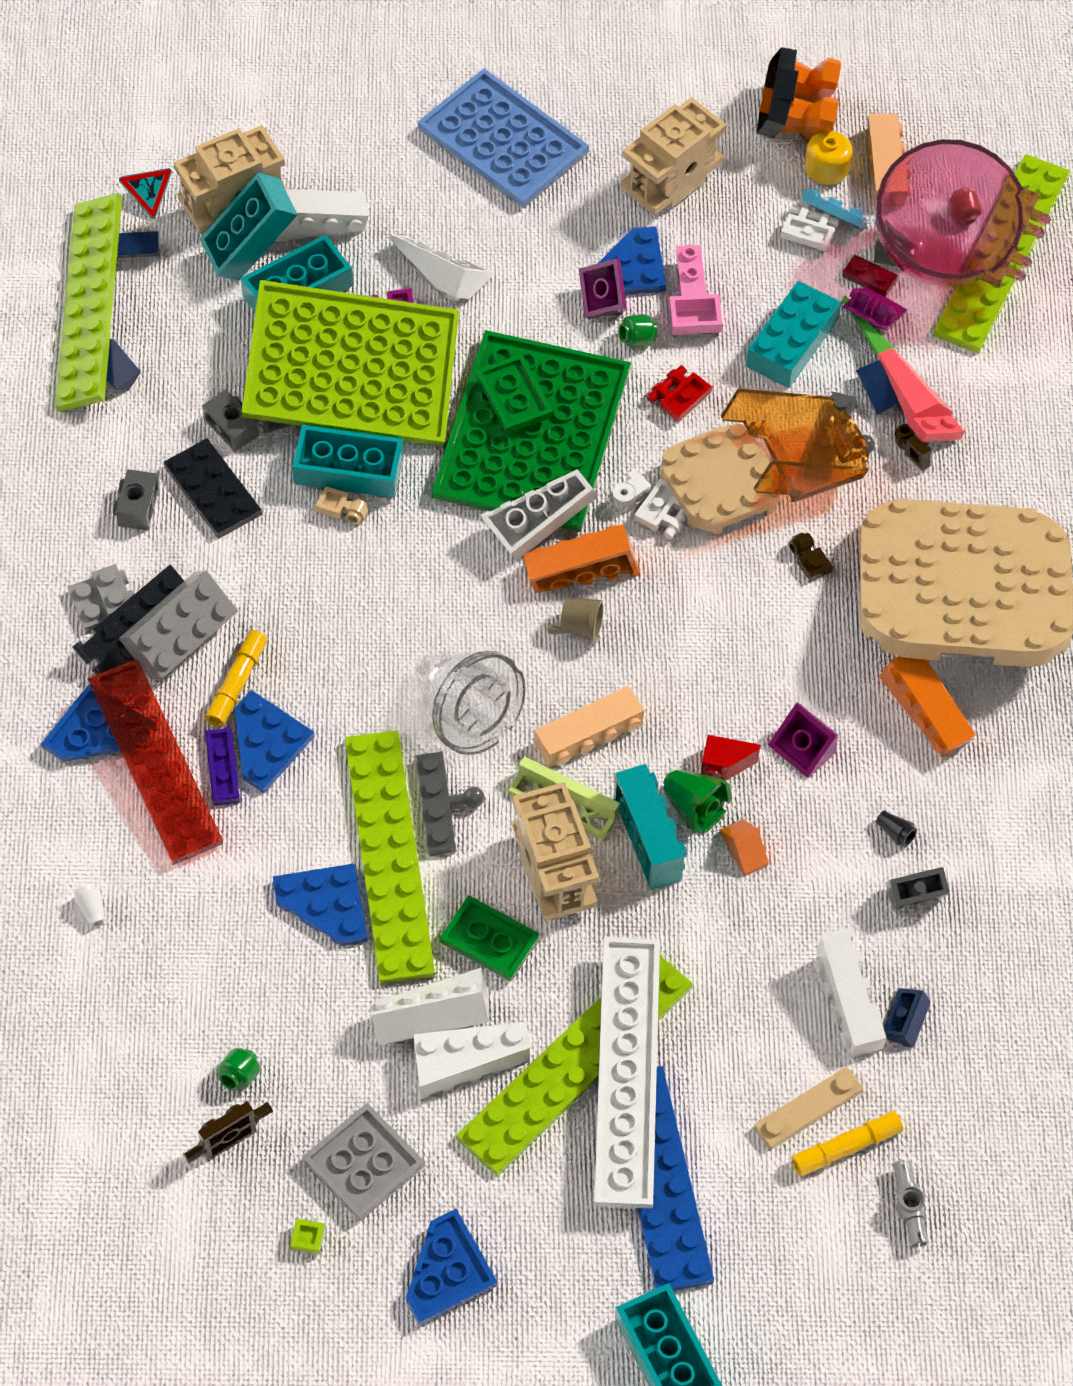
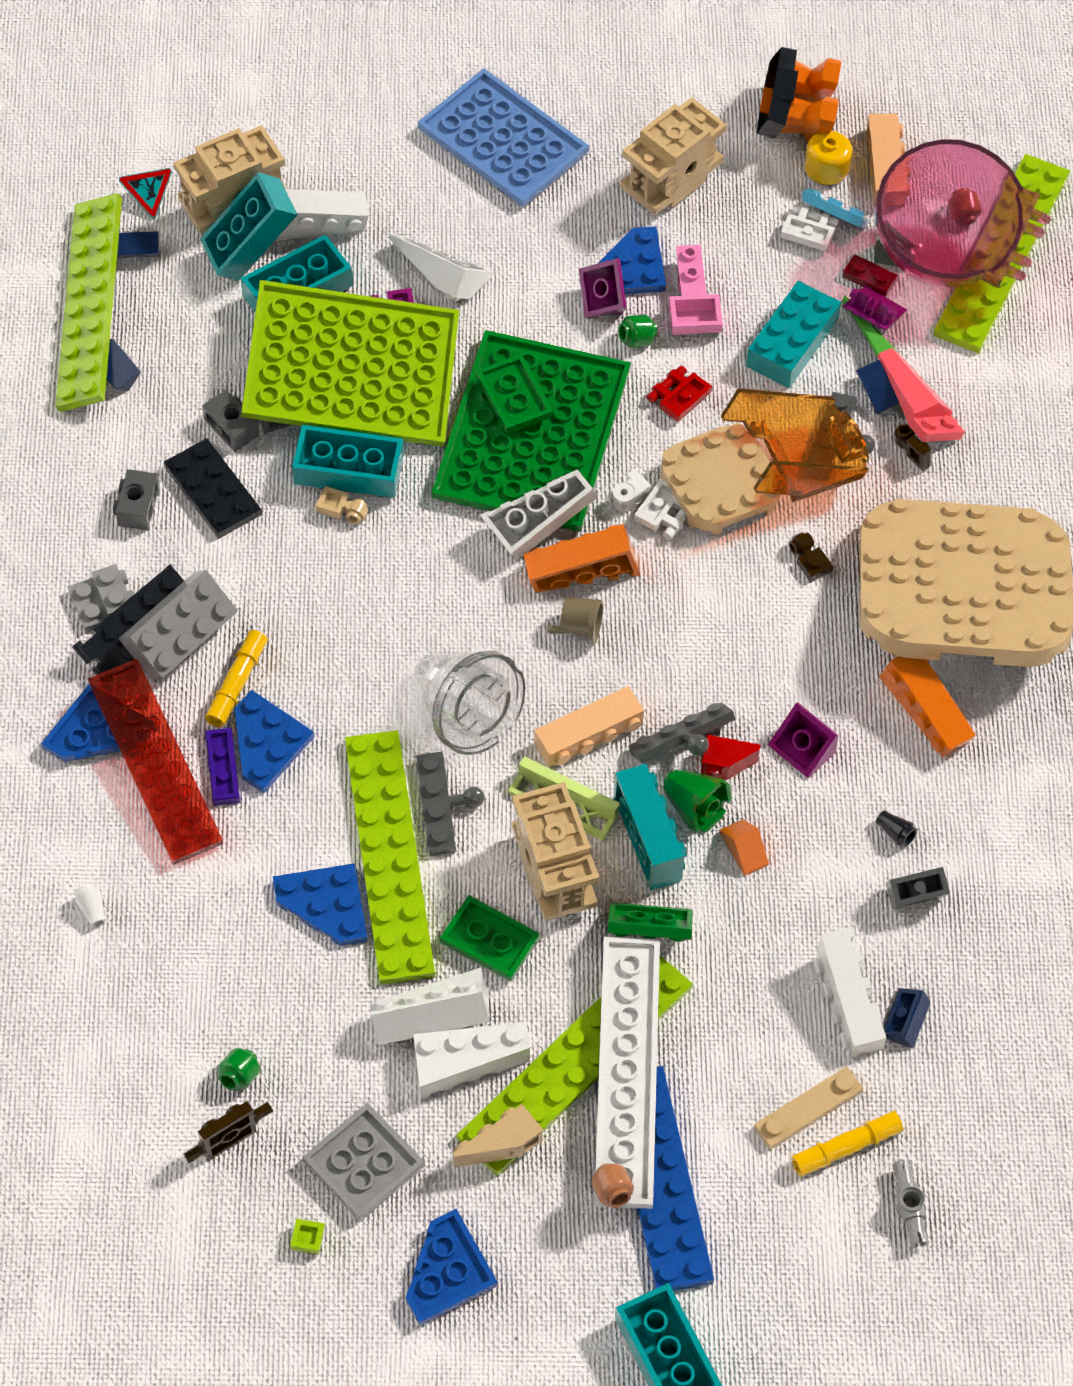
(506, 1139): none -> tan slope
(612, 1185): none -> nougat head
(650, 921): none -> green plate
(687, 731): none -> dark grey plate

